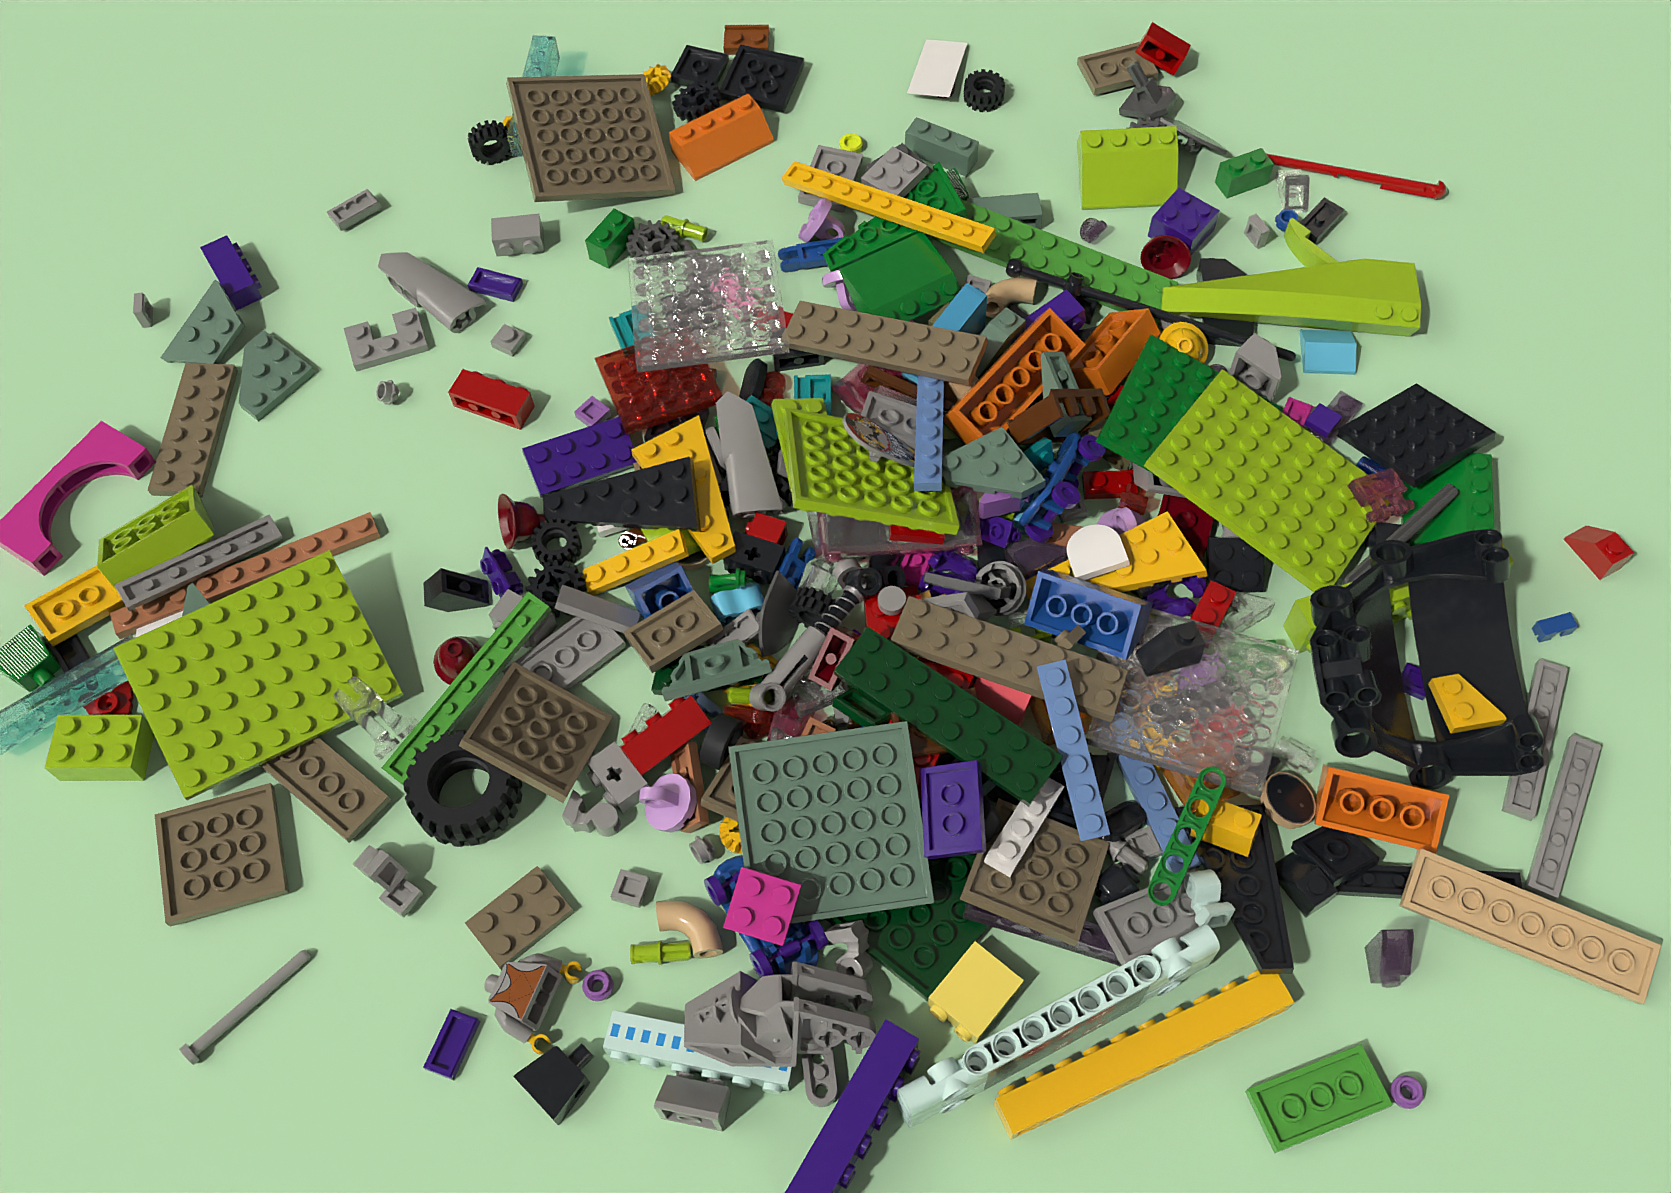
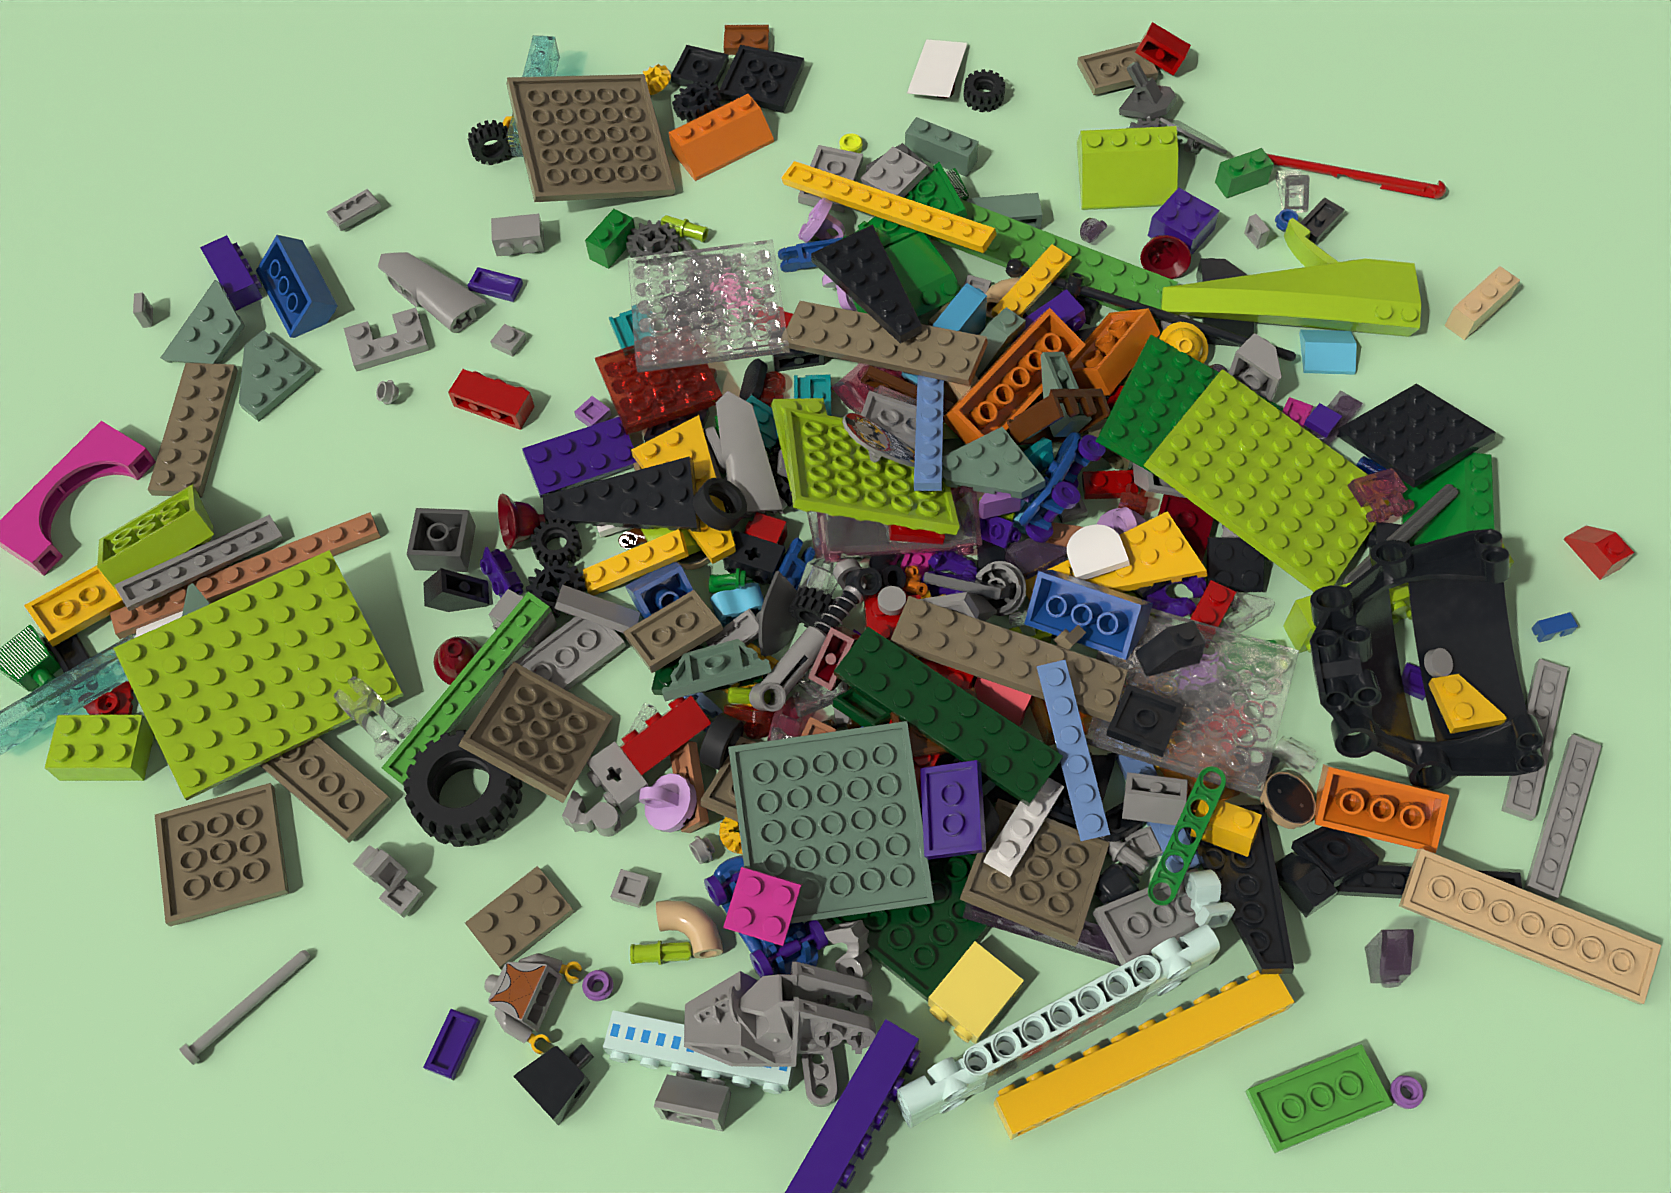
(295, 286): none -> blue slope
(441, 539): none -> dark grey brick
(711, 514): none -> black tyre
(868, 277): none -> black wing
(913, 581): none -> orange arm
(1034, 282): none -> yellow plate
(1145, 720): none -> black plate
(1154, 798): none -> light grey brick
(1438, 662): none -> light grey tile
(1482, 302): none -> tan brick

